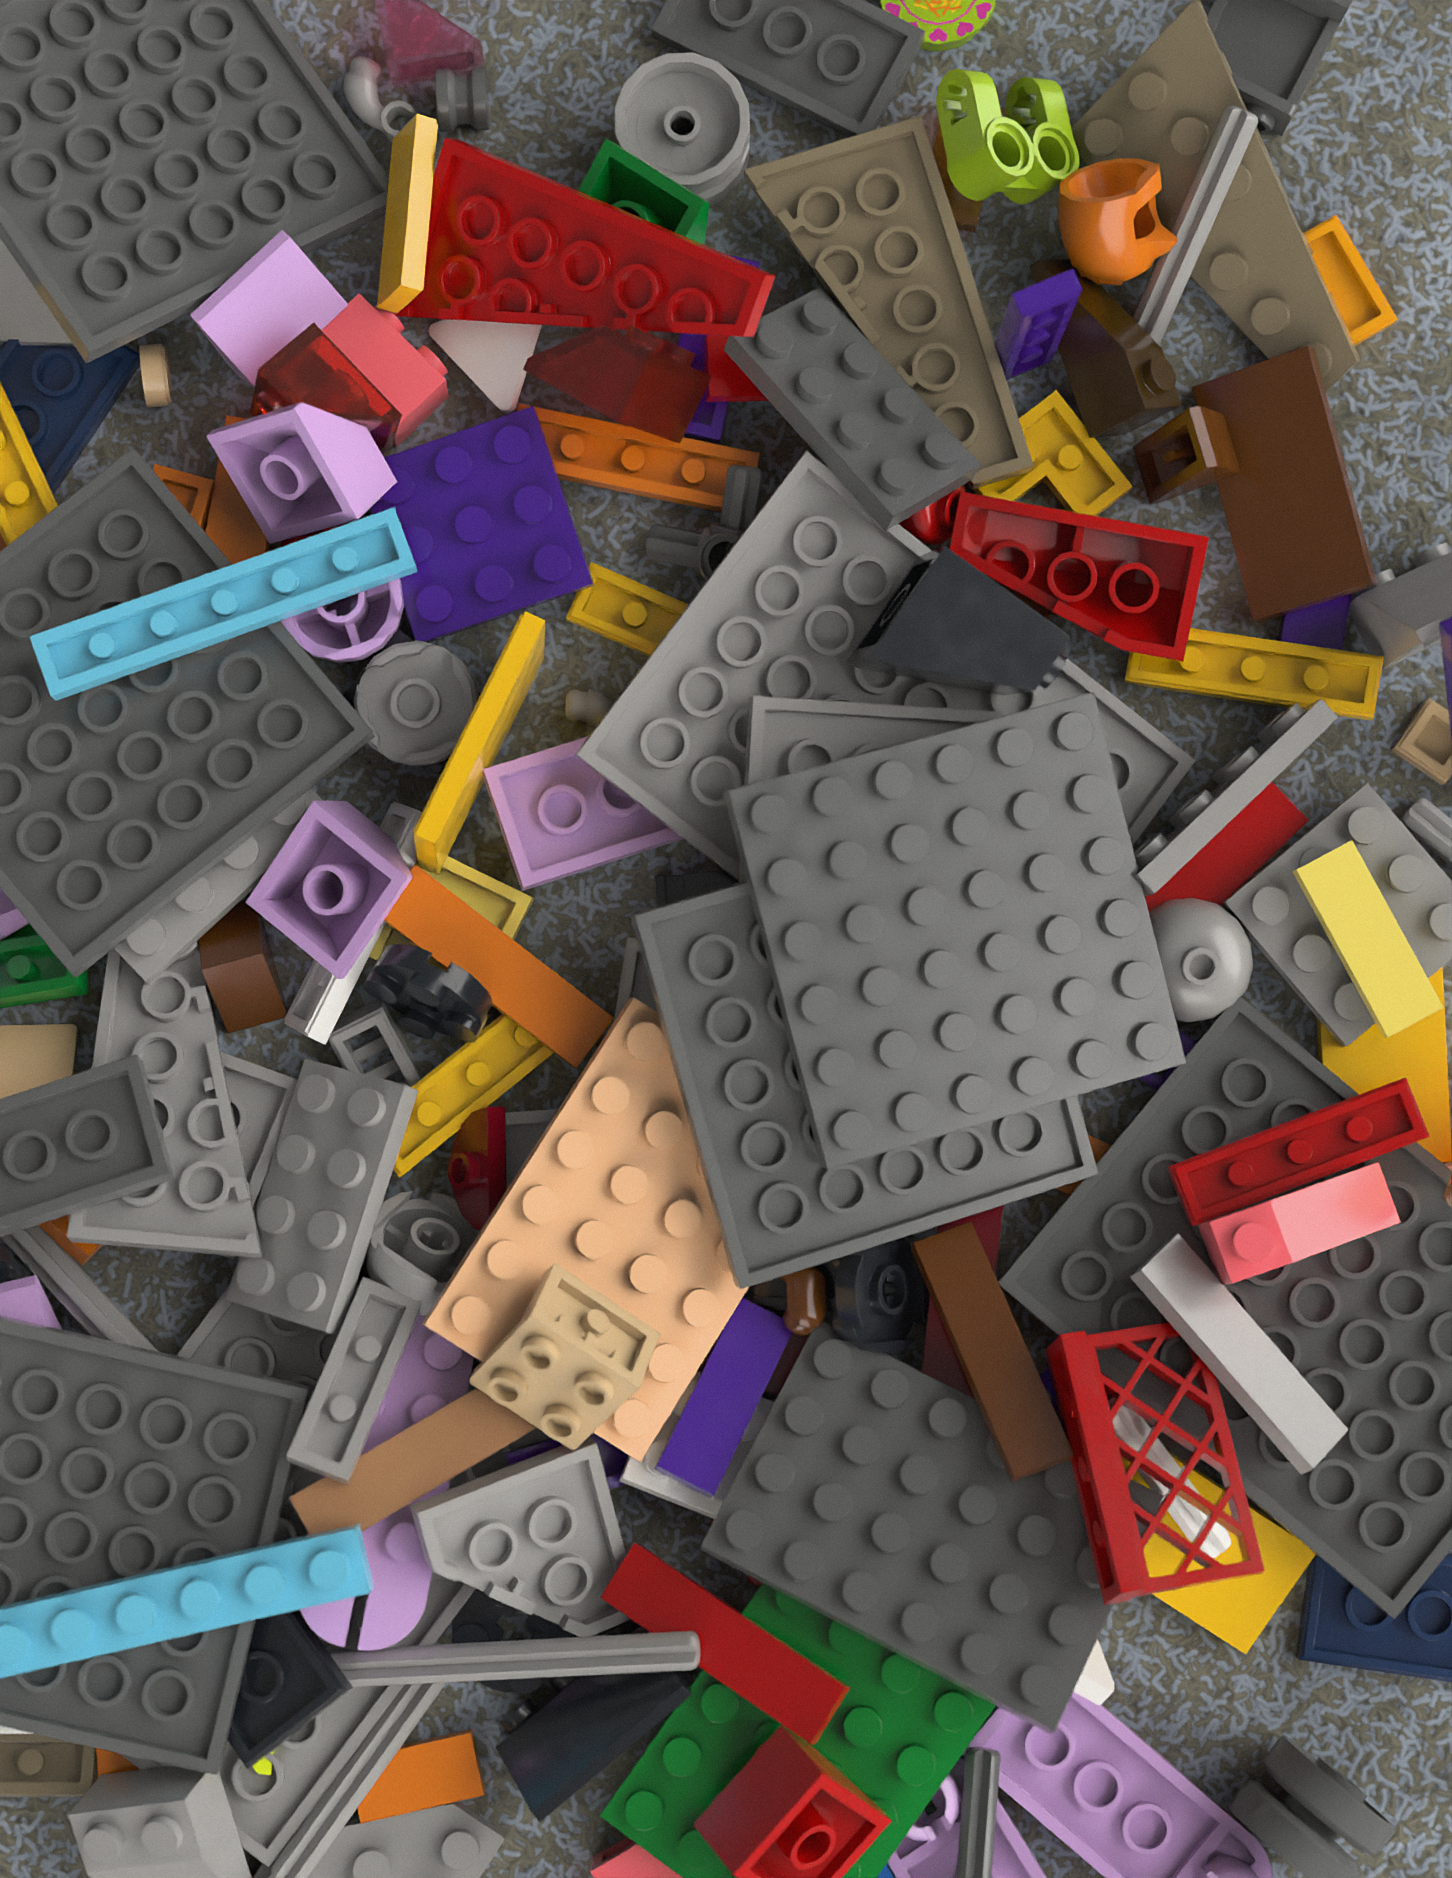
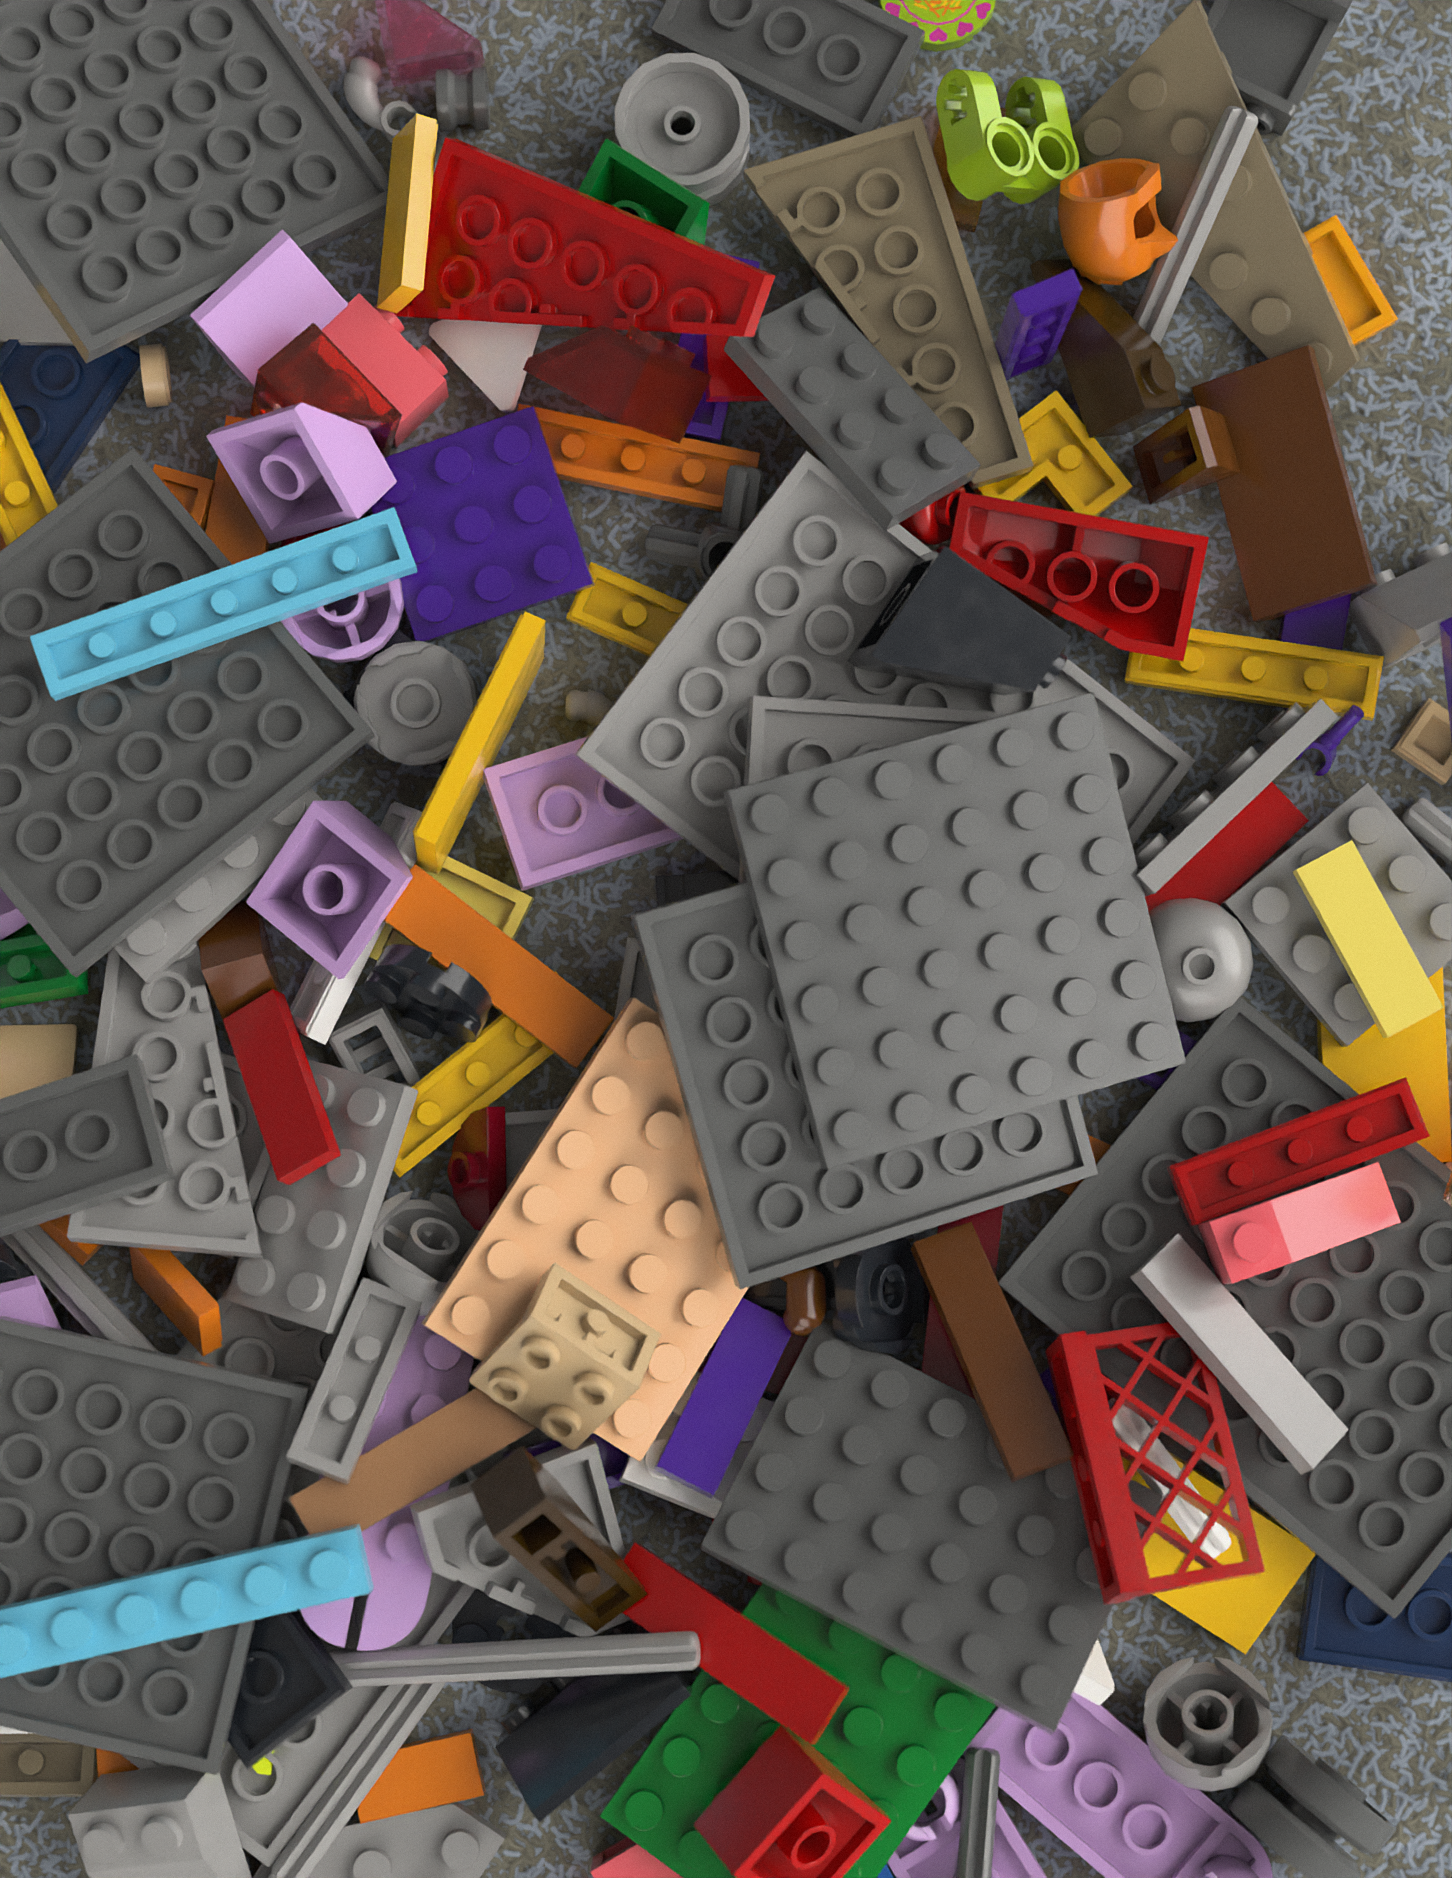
(178, 1297): none -> orange tile
(281, 1087): none -> red tile
(555, 1539): none -> dark brown slope
(1207, 1723): none -> light grey cylinder
(1332, 738): none -> dark purple hand

